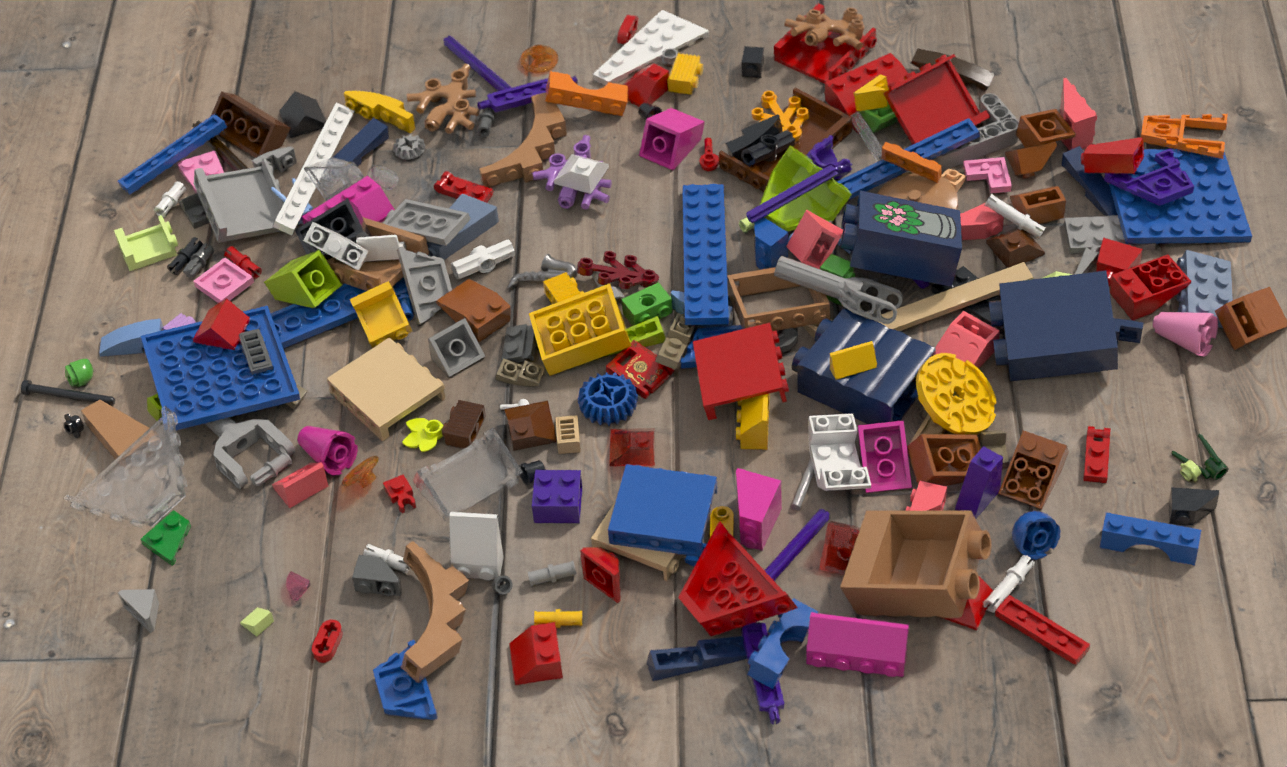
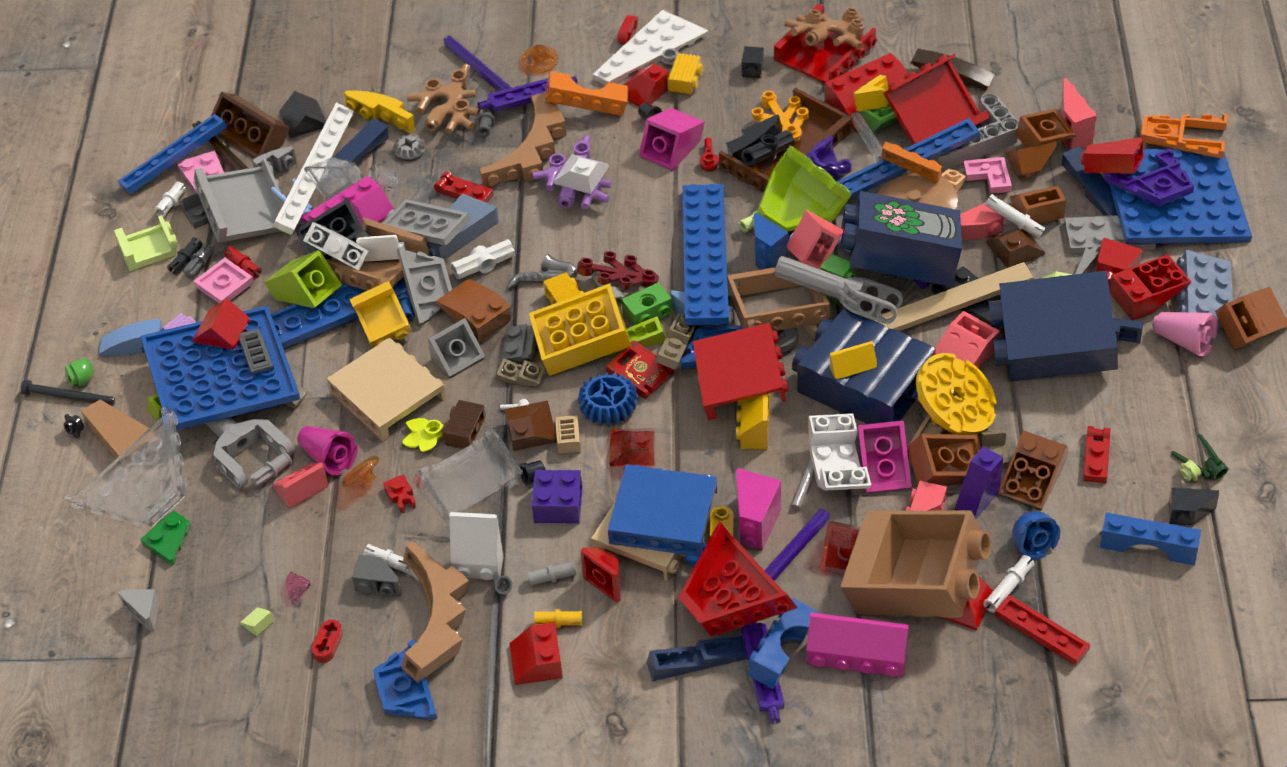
(791, 194): dark purple axle -> none

